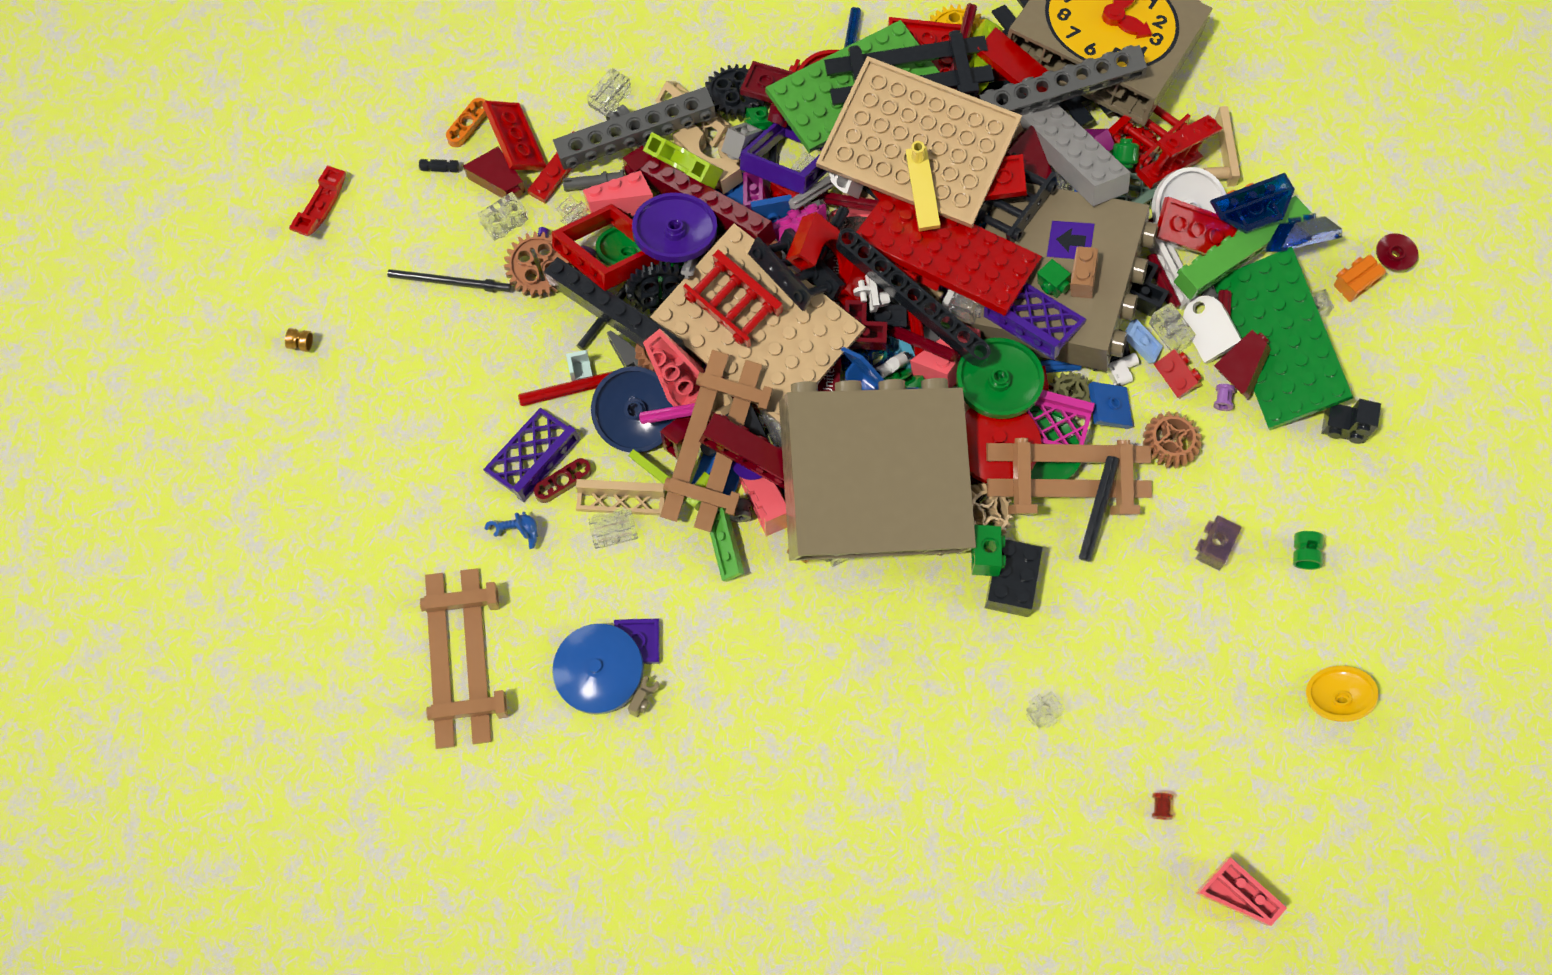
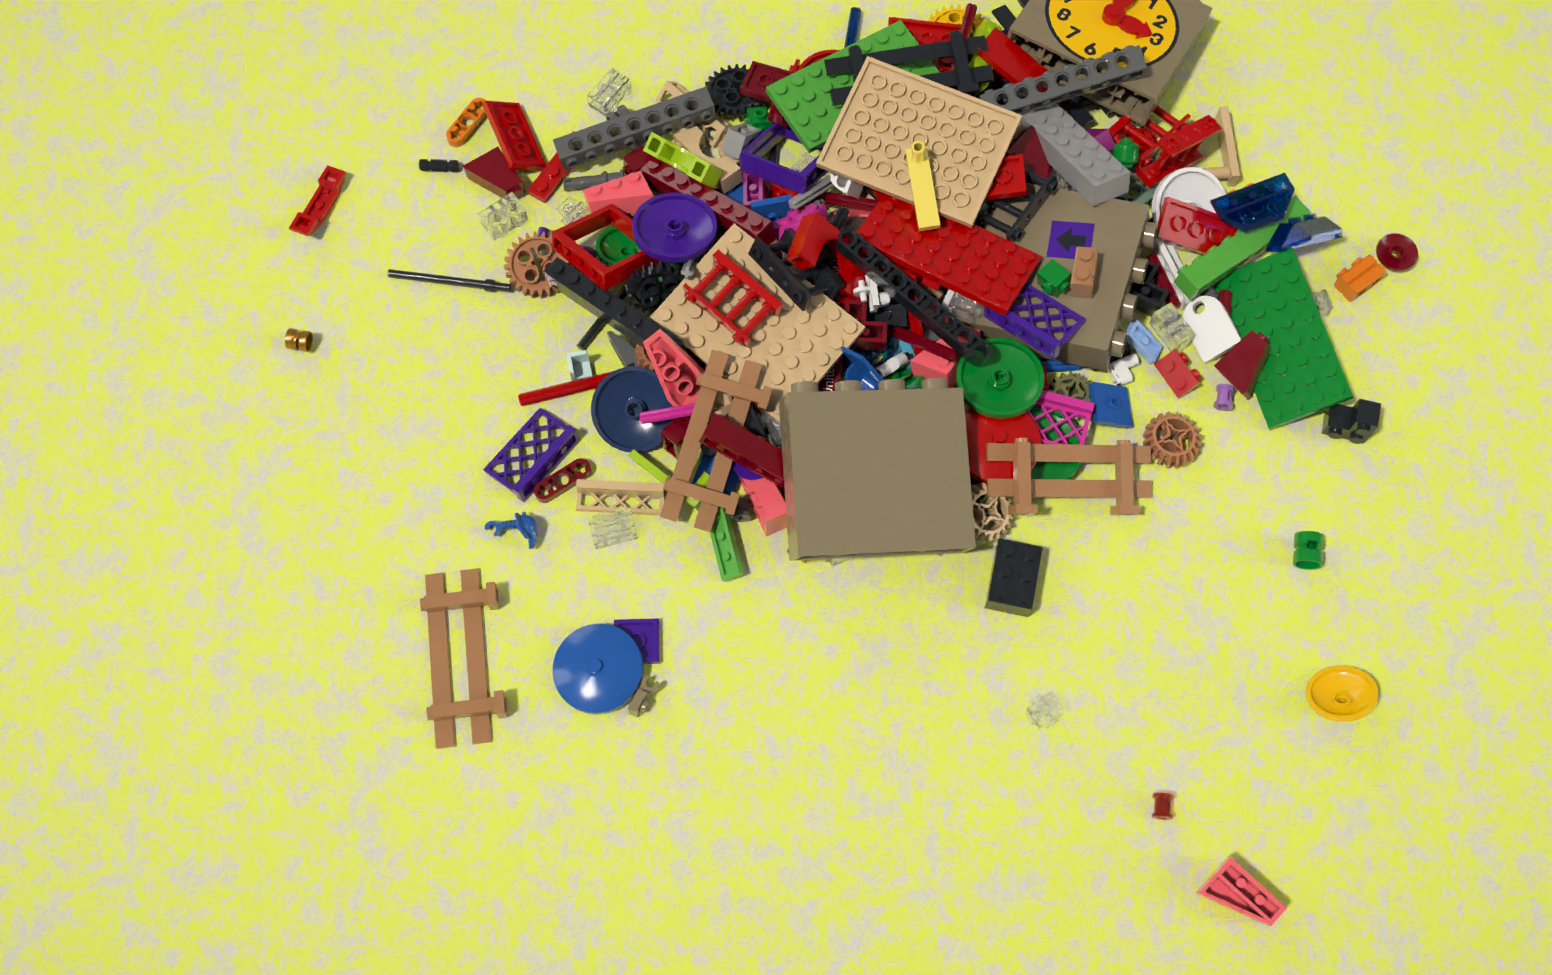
(982, 561): green brick -> none
(1099, 508): black axle -> none
(1214, 554): brick -> none

